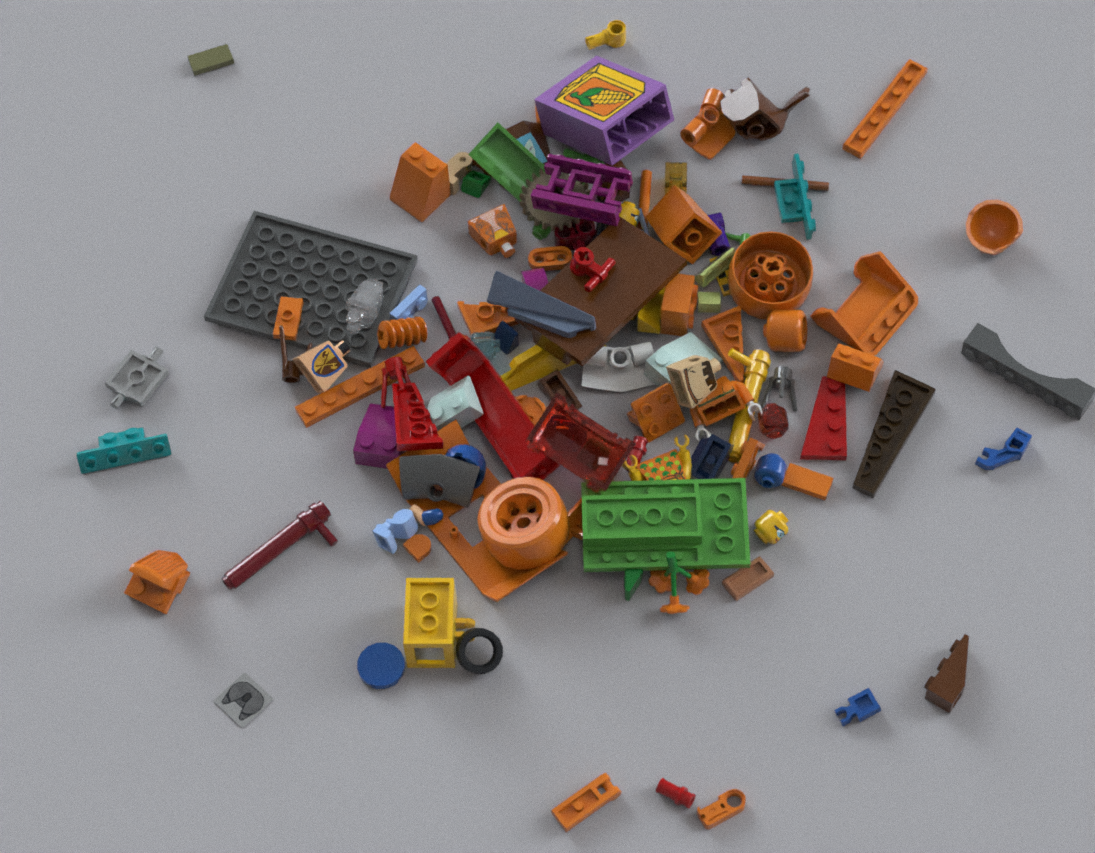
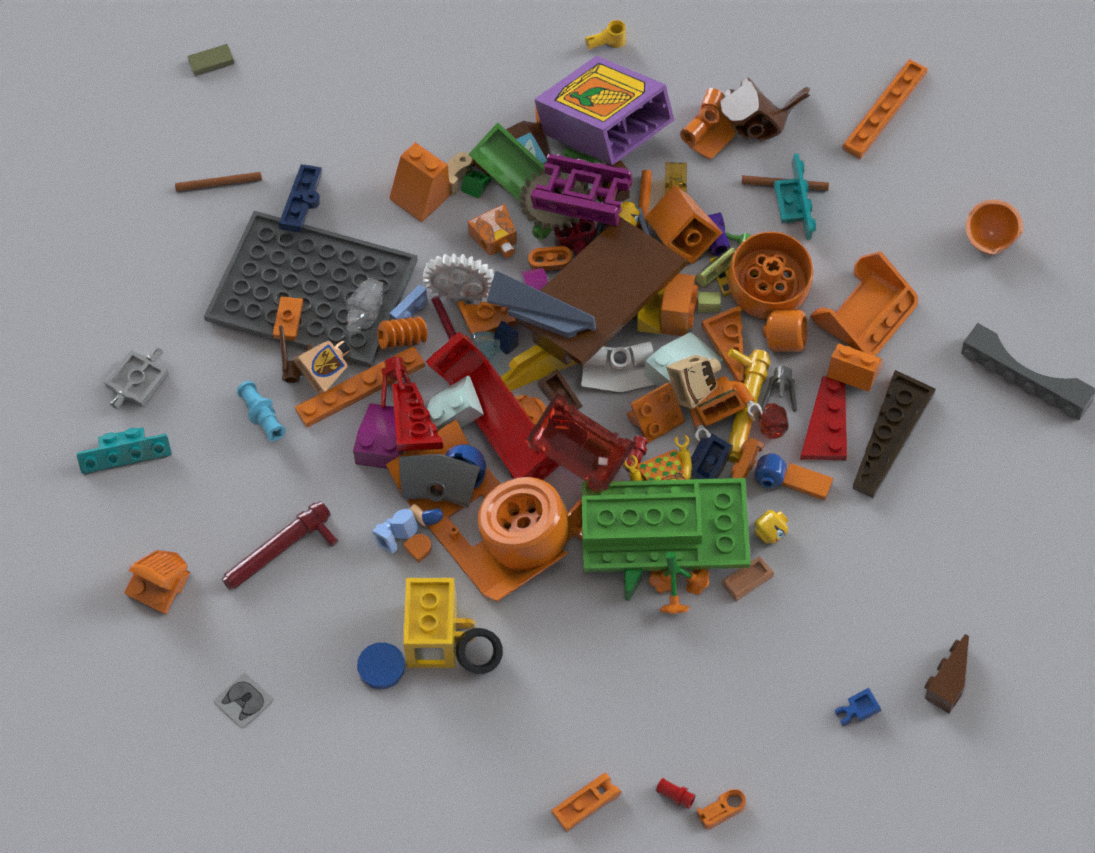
(218, 181): none -> dark orange bar
(261, 411): none -> medium azure piece
(301, 198): none -> dark blue hinge
(458, 278): none -> white gear
(589, 267): red piece -> none
(1000, 457): blue piece -> none

